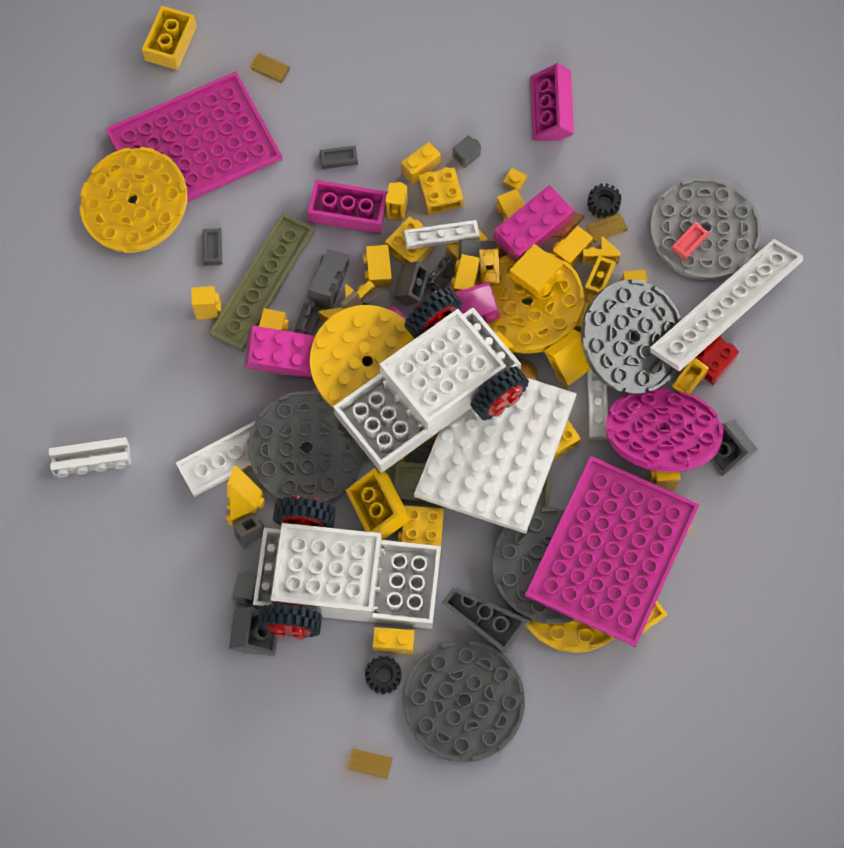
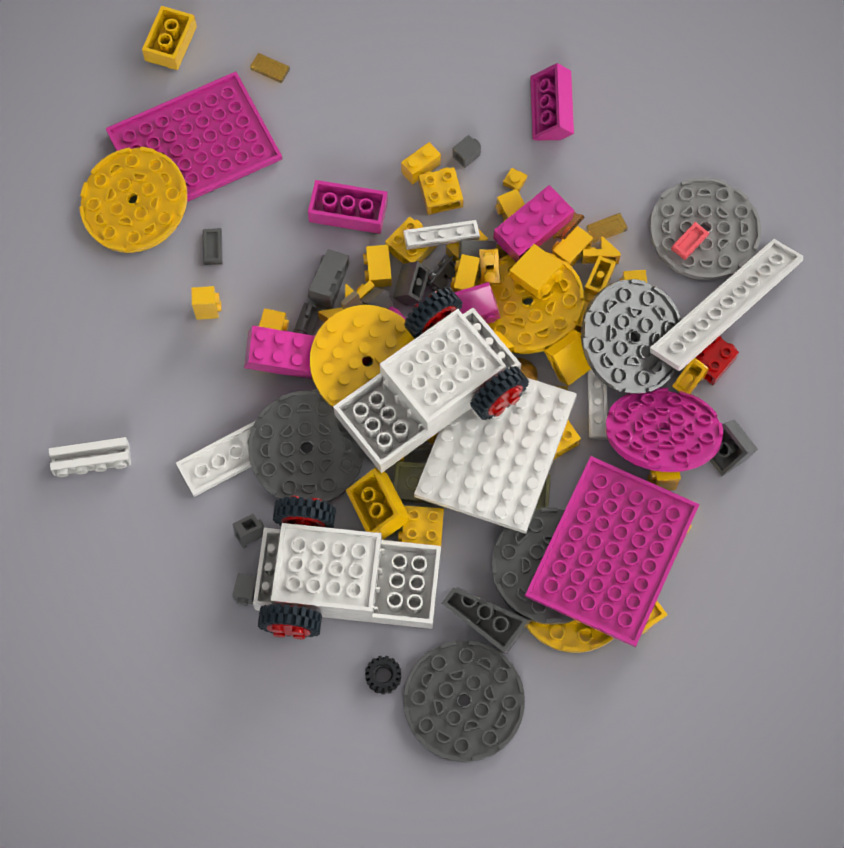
(243, 496): yellow wedge -> none
(247, 636): dark grey slope -> none
(262, 281): olive plate -> none
(339, 157): dark grey tile -> none
(370, 763): clear yellow tile -> none
(393, 641): yellow brick -> none
(396, 201): yellow brick -> none
(608, 192): black tyre -> none

